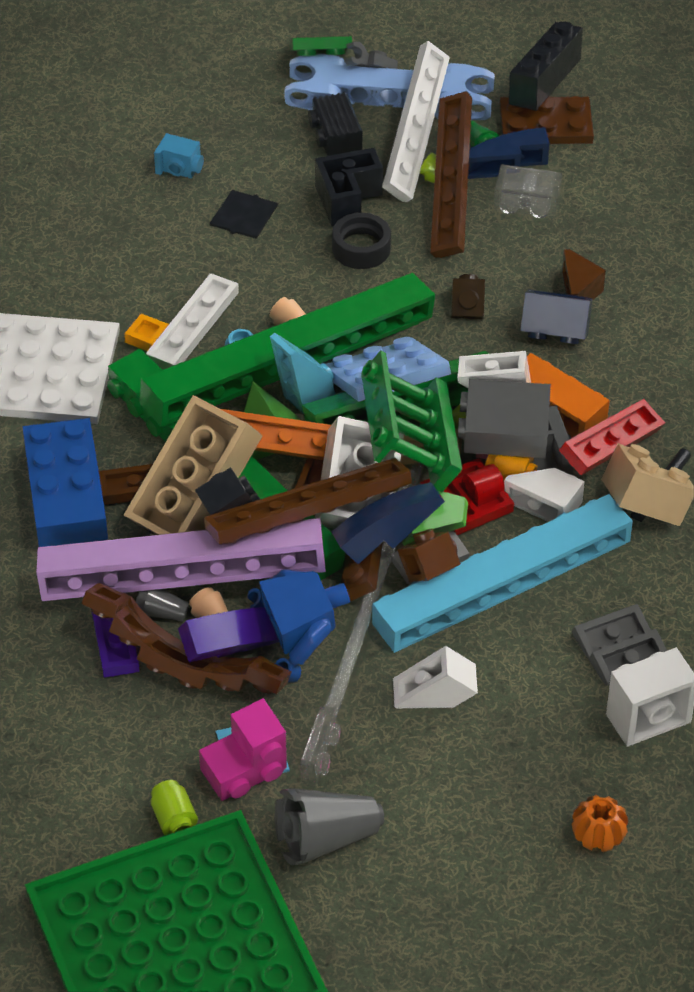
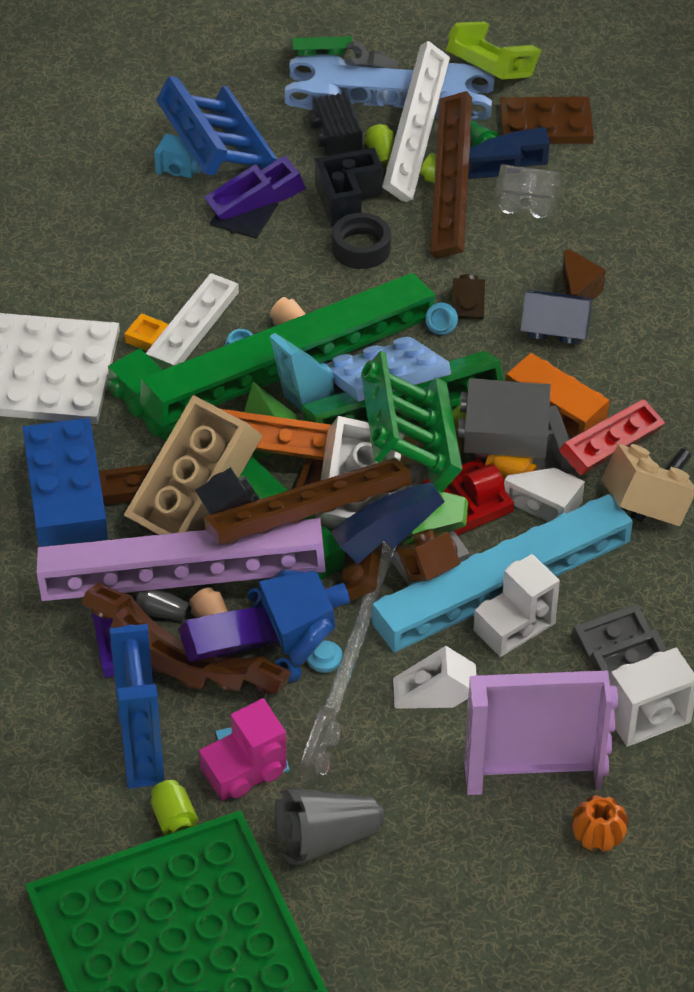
(137, 705): none -> blue fence
(199, 136): none -> blue fence
(256, 189): none -> dark purple slope
(325, 657): none -> medium azure plate
(383, 140): none -> lime cone
(441, 318): none -> medium azure plate
(495, 366): white slope -> none
(511, 62): none -> lime panel
(522, 609): none -> white brick
(539, 725): none -> lavender panel
(545, 65): black brick -> none

